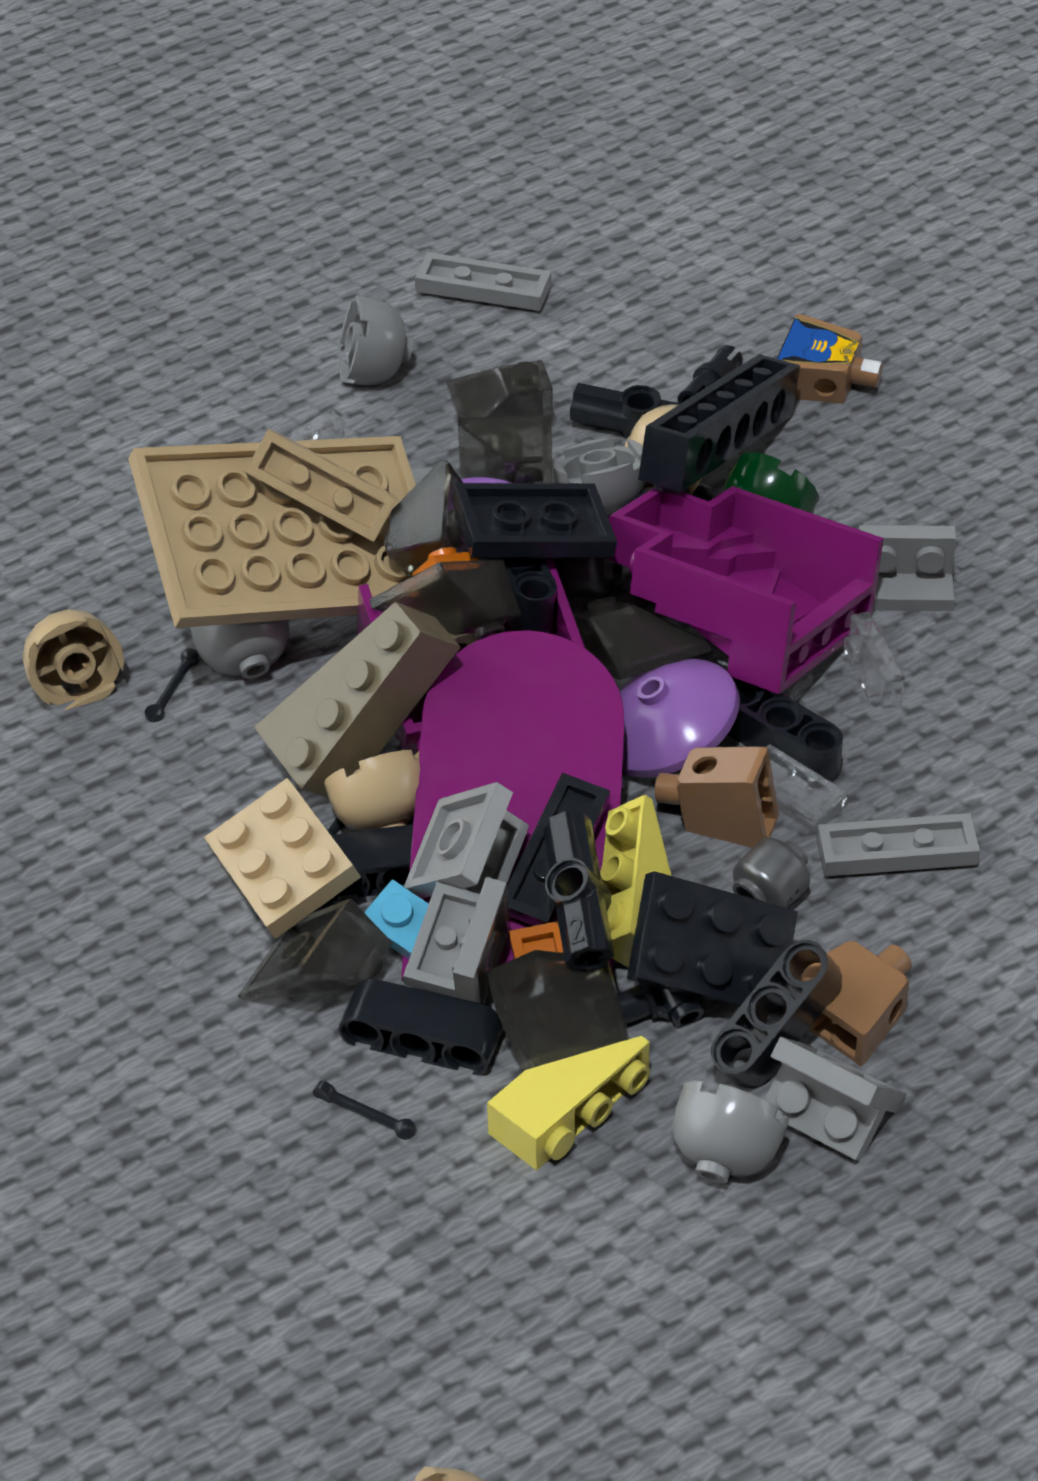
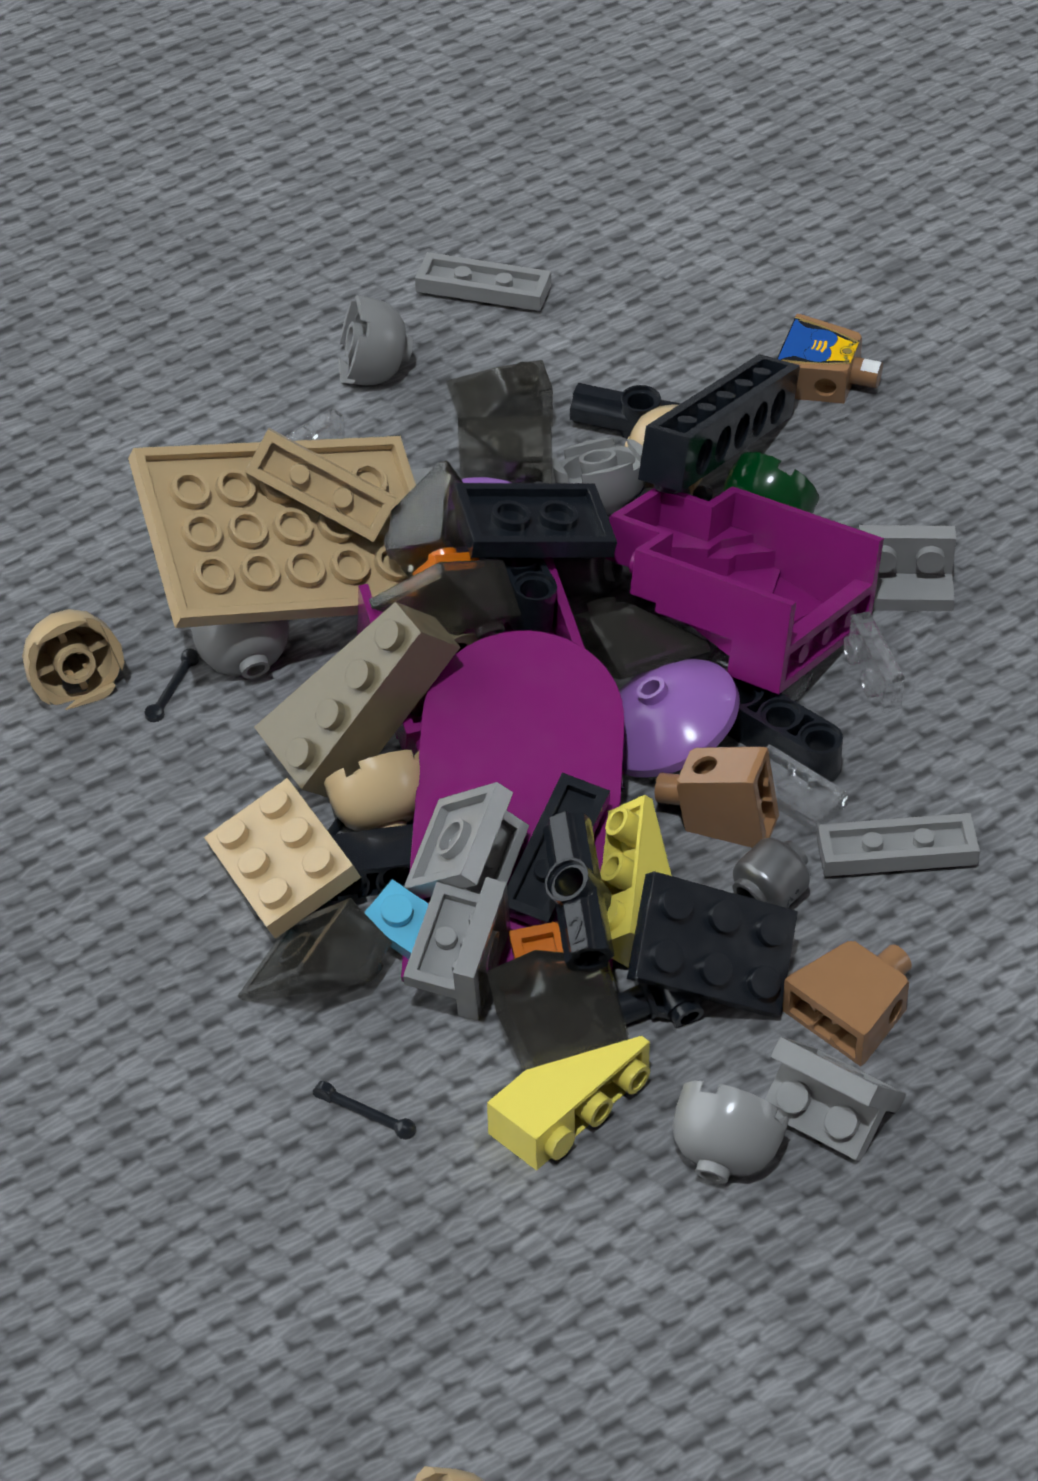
(421, 1024): black beam -> none
(711, 371): black pin -> none
(778, 987): black beam -> none

